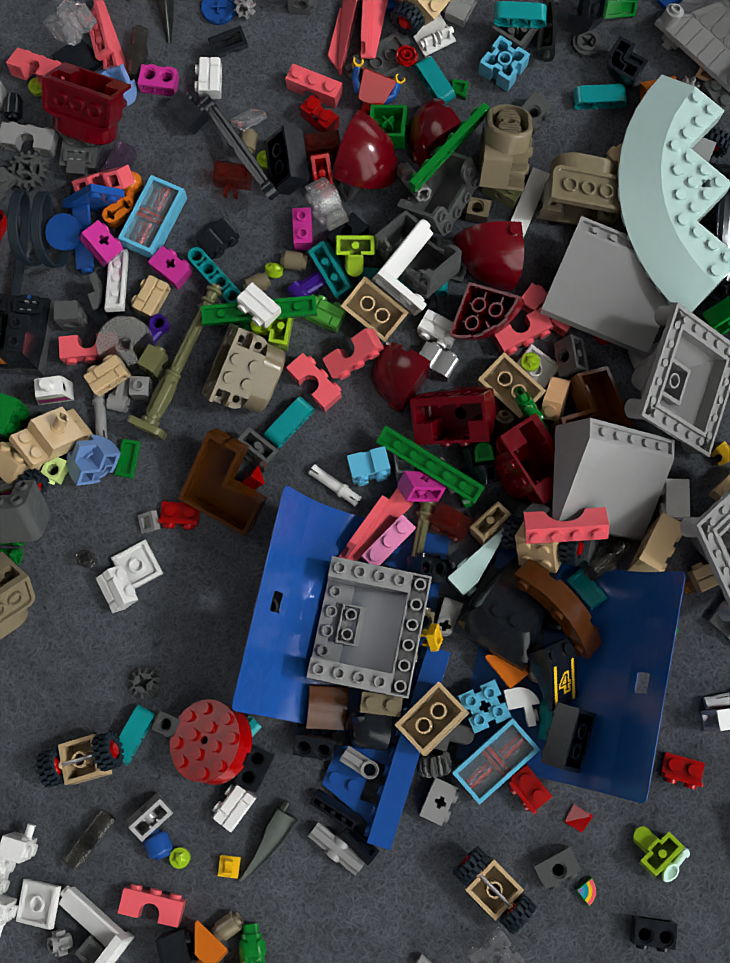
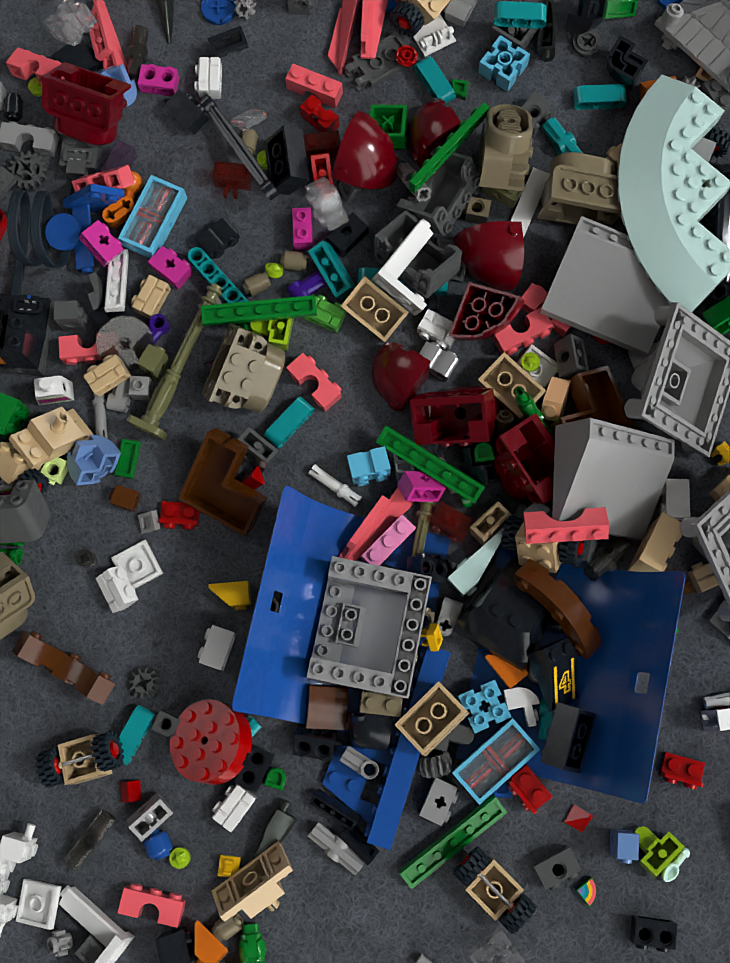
(64, 666): none -> reddish brown brick
(124, 498): none -> reddish brown brick
(130, 791): none -> red slope
(217, 647): none -> white brick
(233, 593): none -> yellow slope
(254, 885): none -> tan brick
(258, 305): white brick -> none
(276, 778): none -> green tile
(354, 249): lime brick -> none
(366, 346): coral arch -> none
(373, 87): red torso -> none
(452, 842): none -> green plate
(503, 791): none -> blue tile
(561, 140): none -> teal piece
(587, 589): teal tile -> none
(624, 845): none -> medium blue brick

